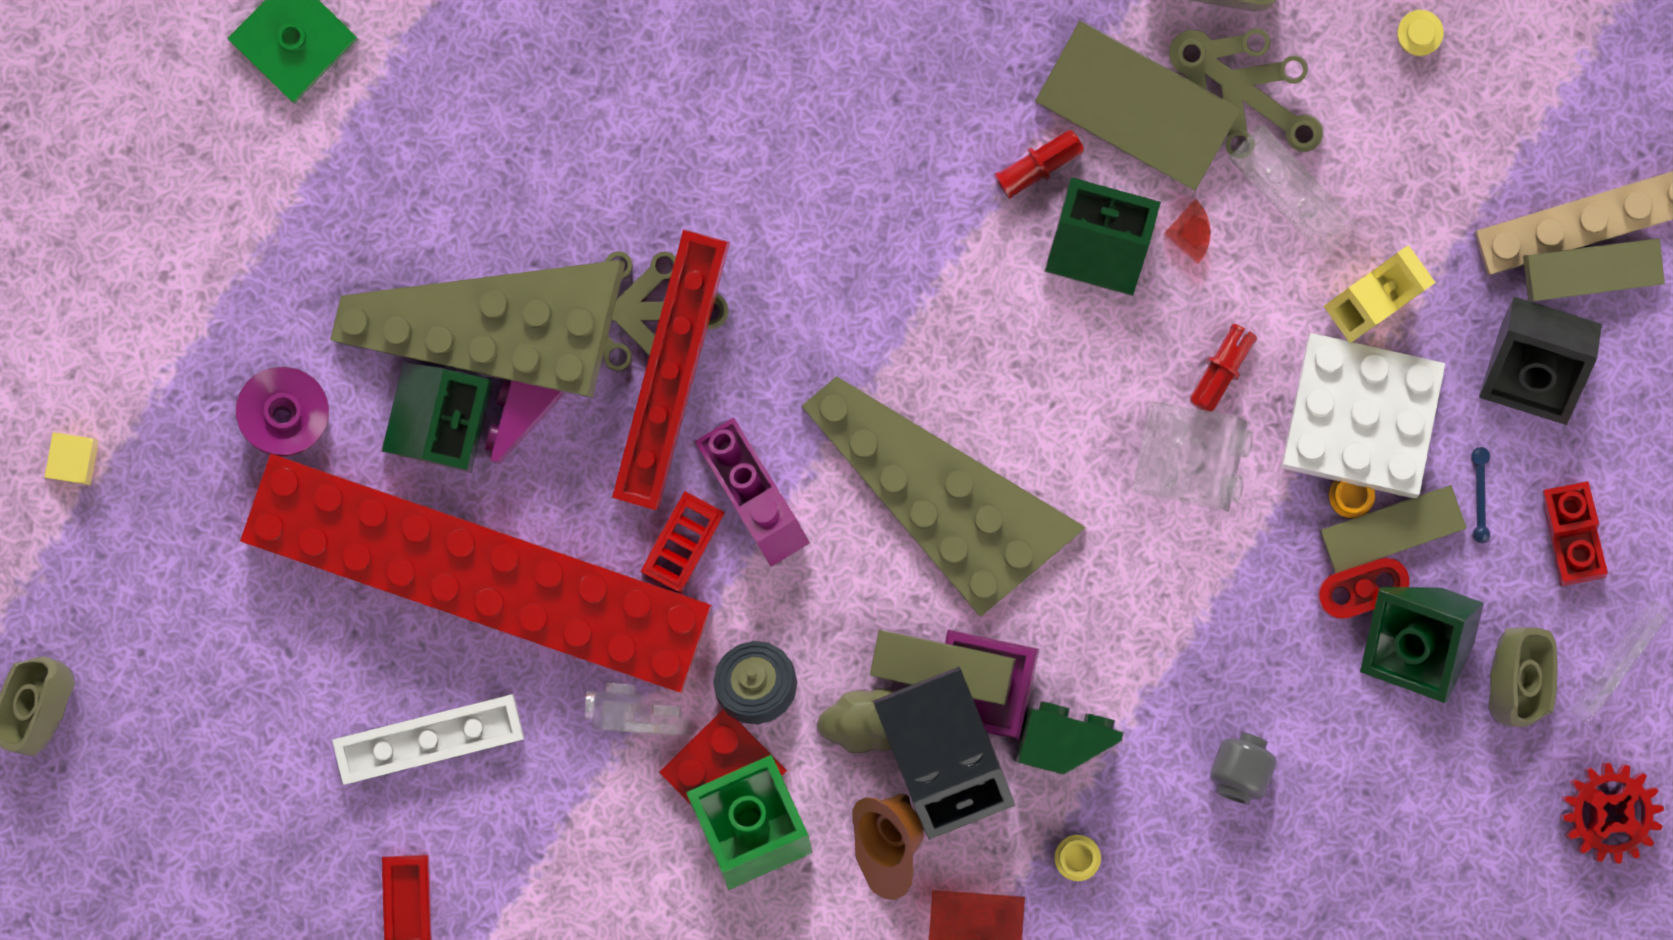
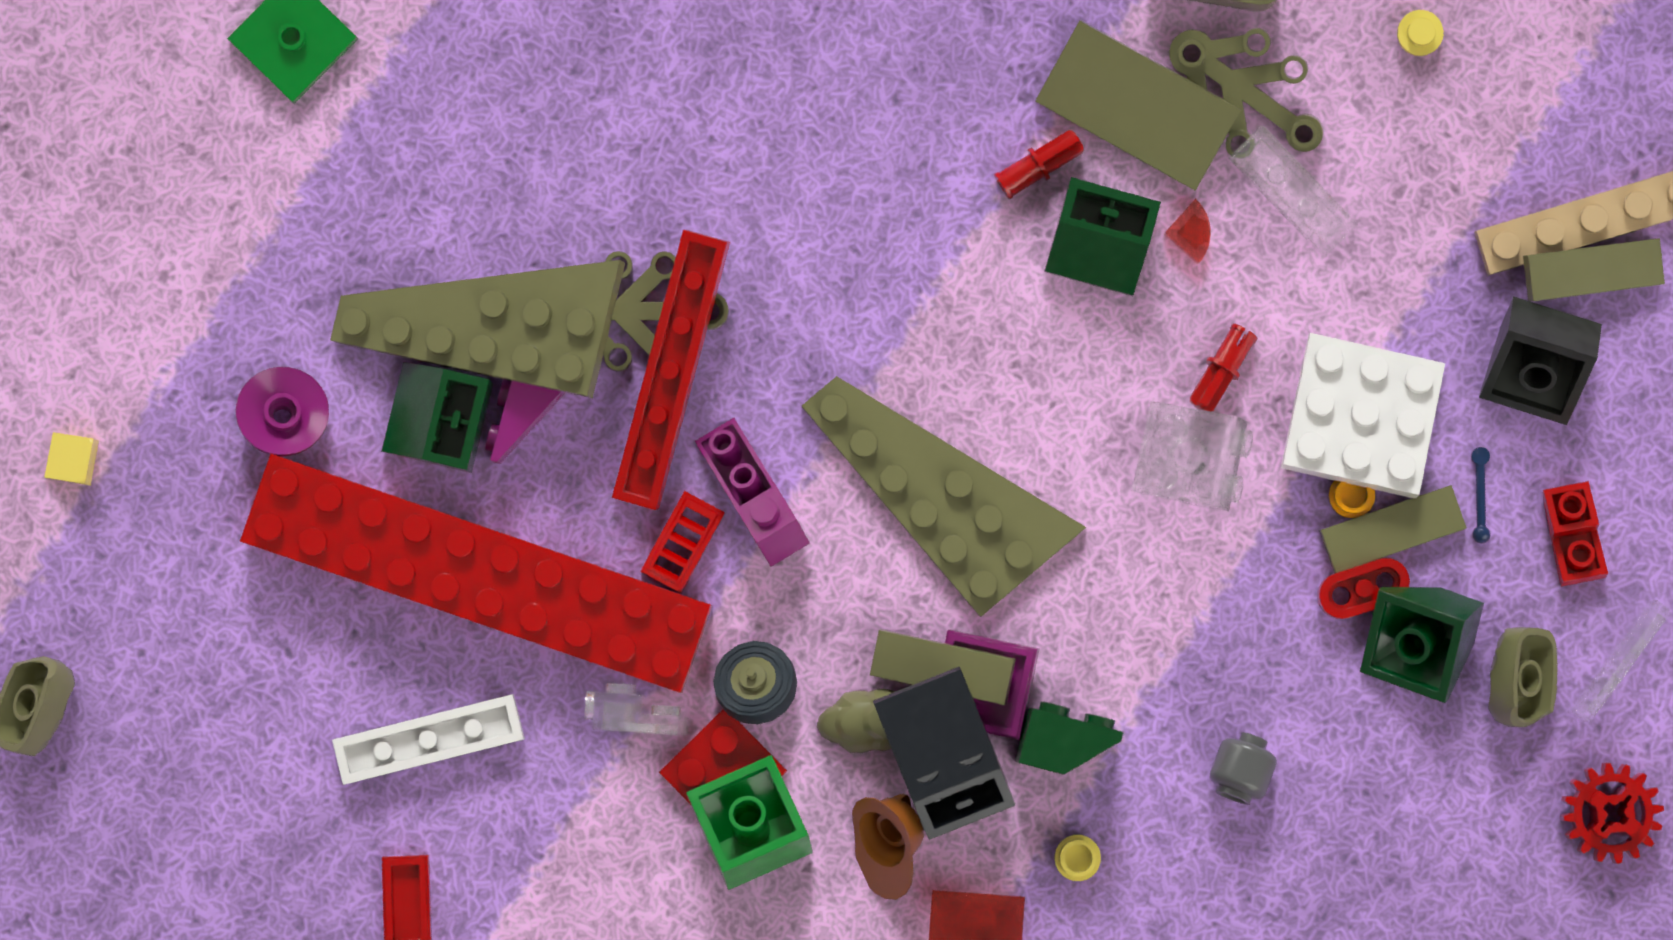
(1379, 294): light yellow brick -> none

